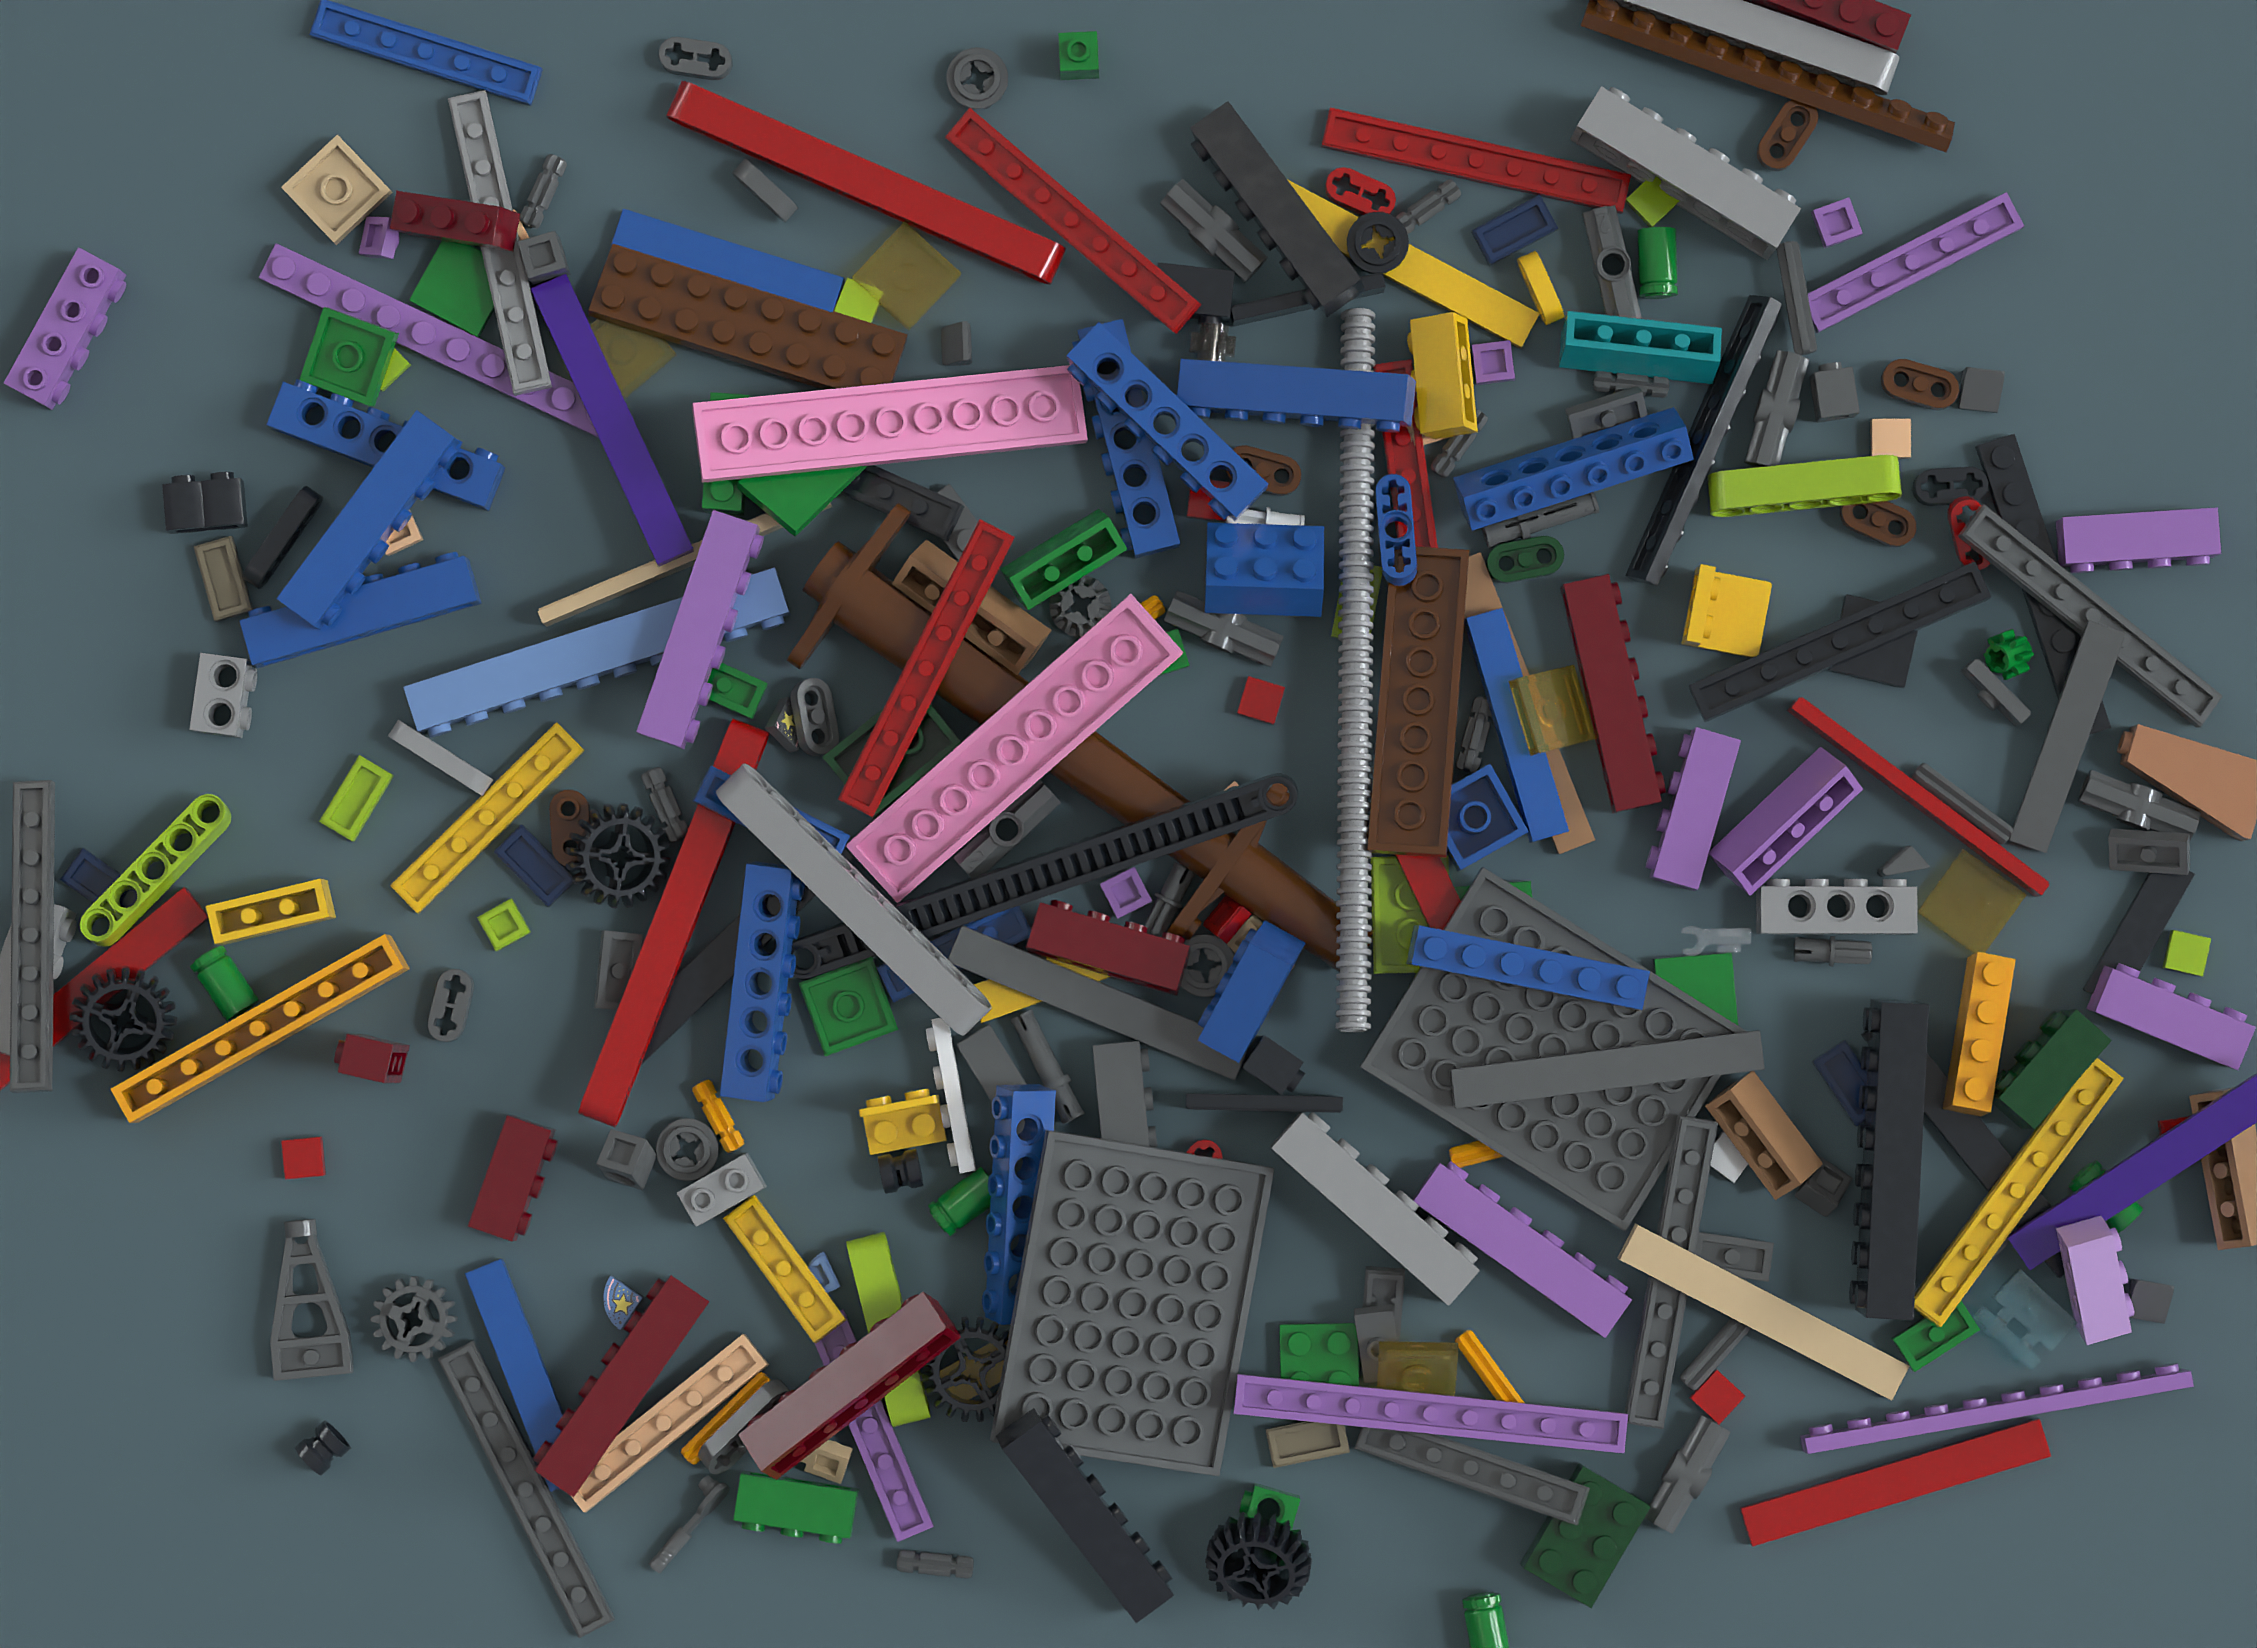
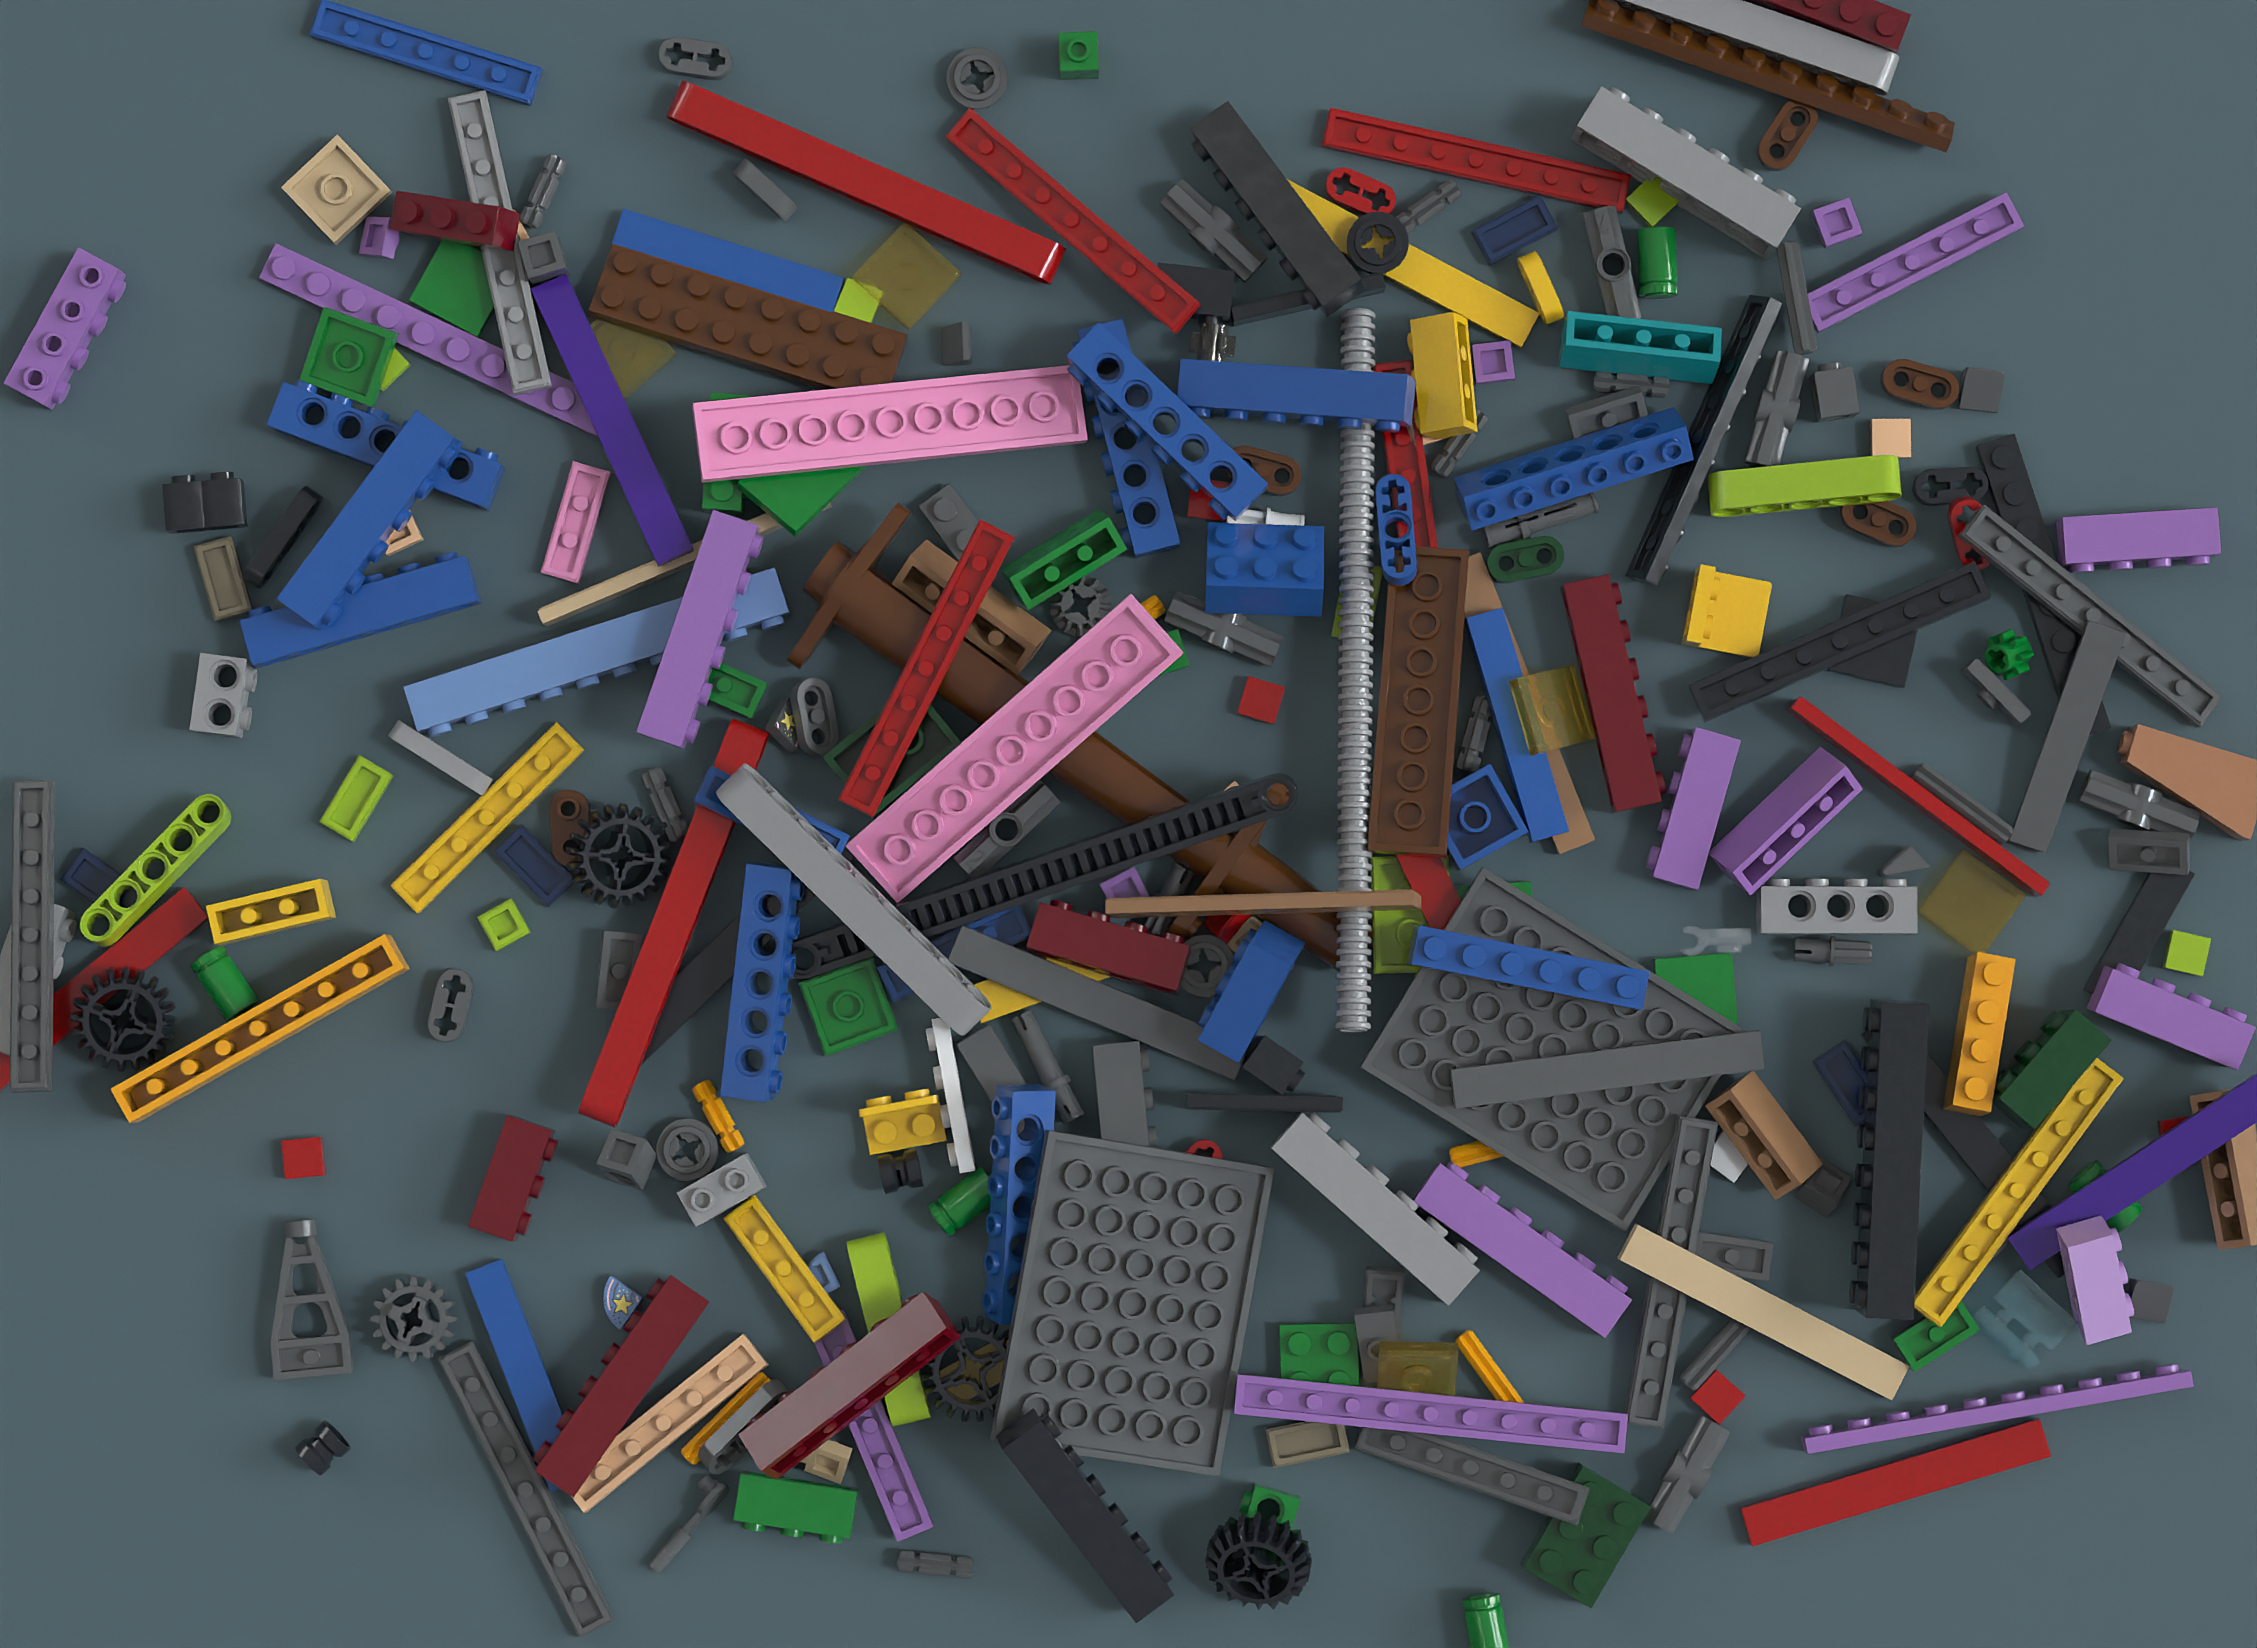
(371, 1058): dark red brick -> none
(576, 522): none -> bright pink tile
(884, 490): black tile -> none
(1263, 903): none -> medium nougat tile

